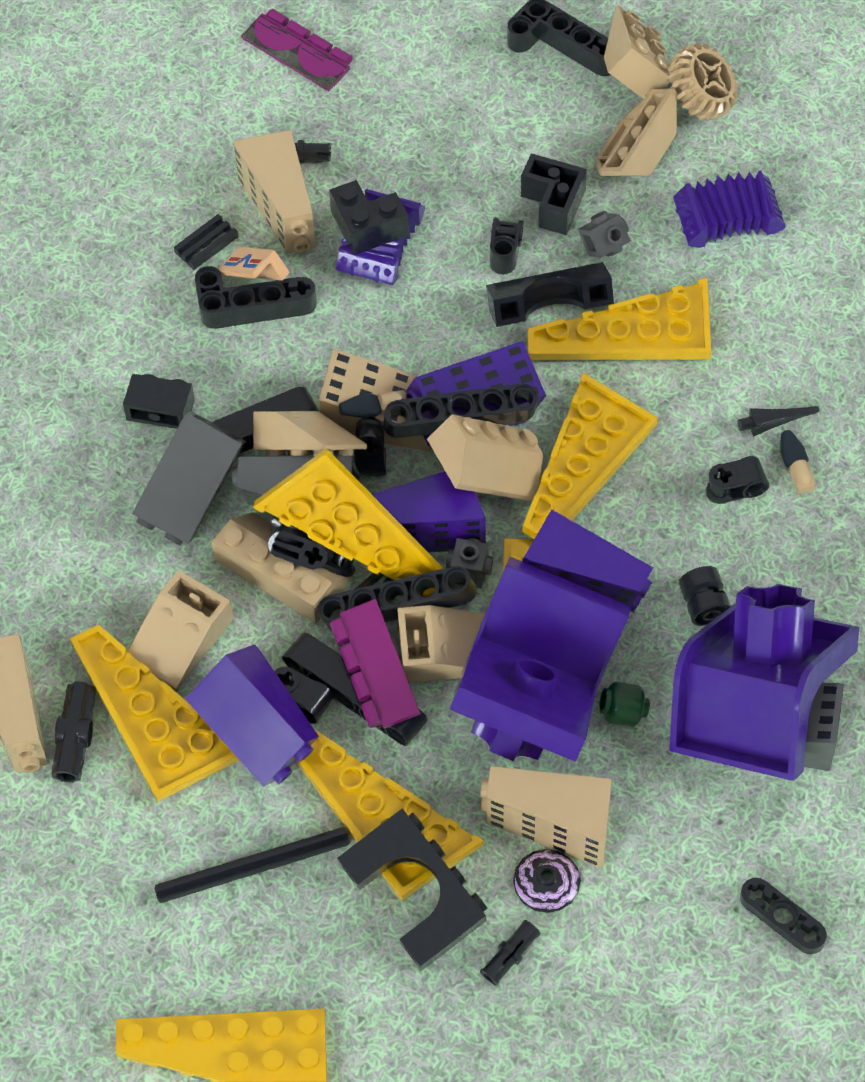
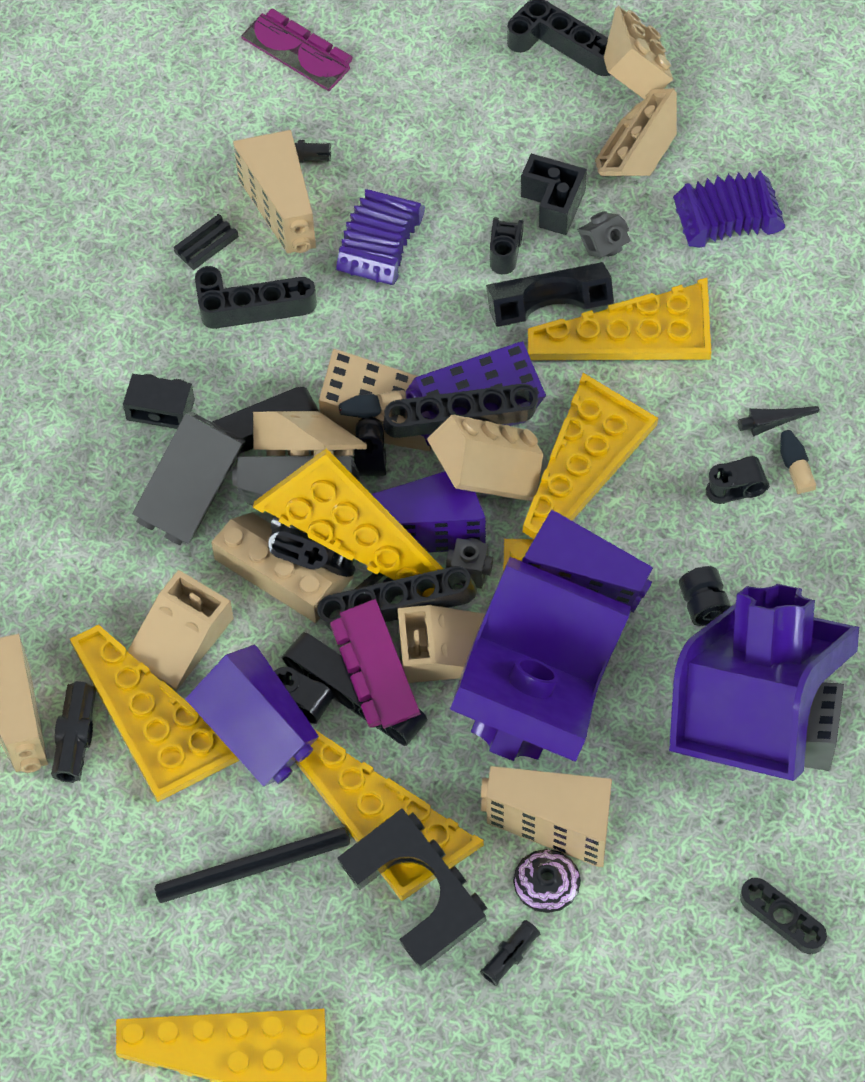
(254, 264): light nougat panel -> none
(364, 222): black brick -> none
(624, 704): dark green head -> none
(703, 81): tan gear -> none

